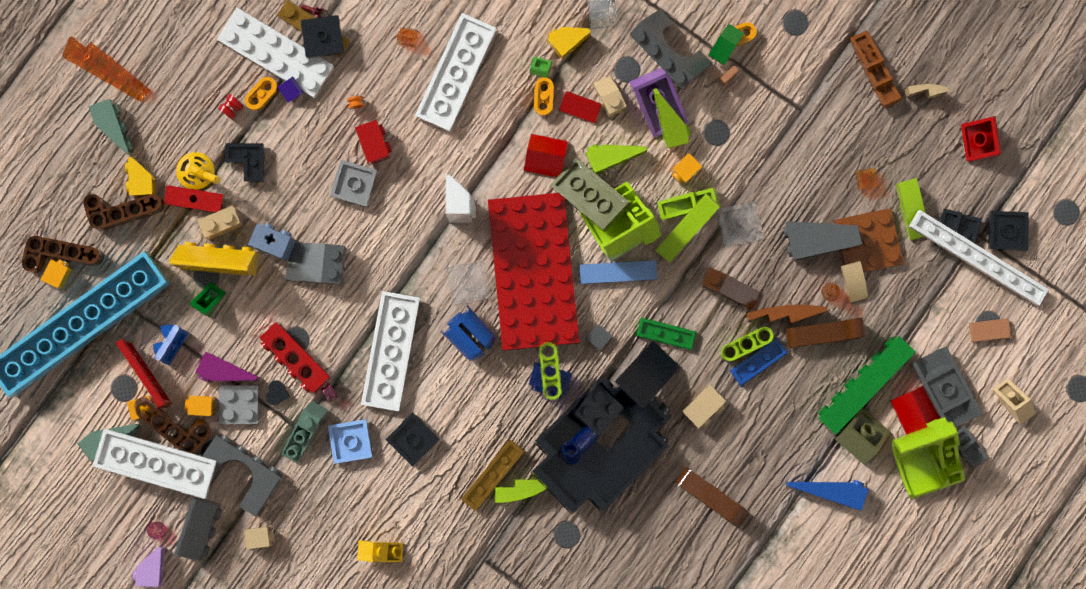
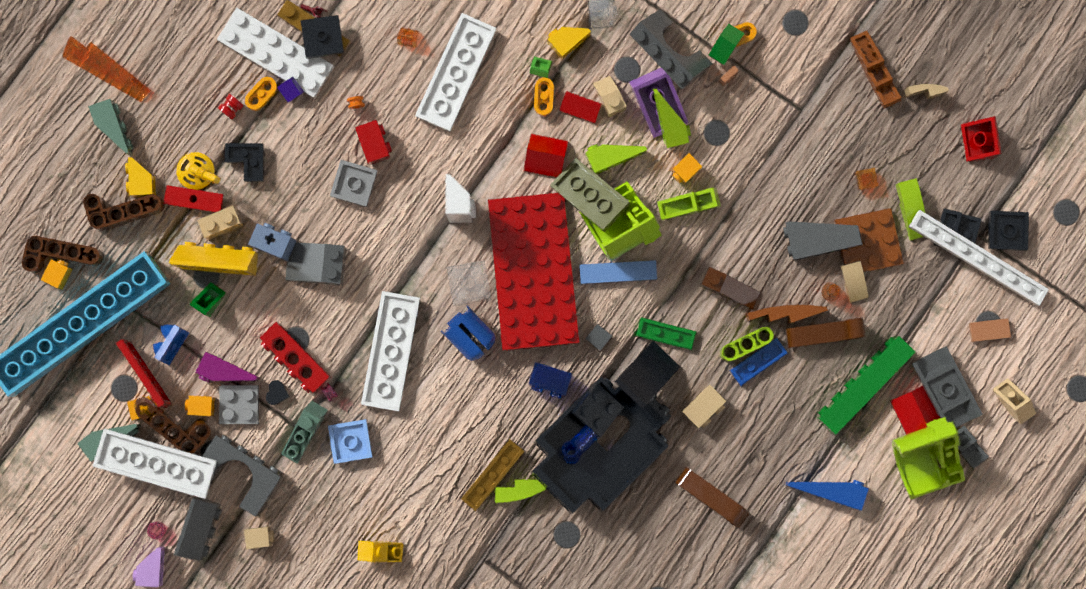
(412, 439): black plate -> none
(550, 361): lime beam -> none
(687, 227): lime tile -> none
(739, 225): clear brick -> none
(863, 436): olive slope -> none

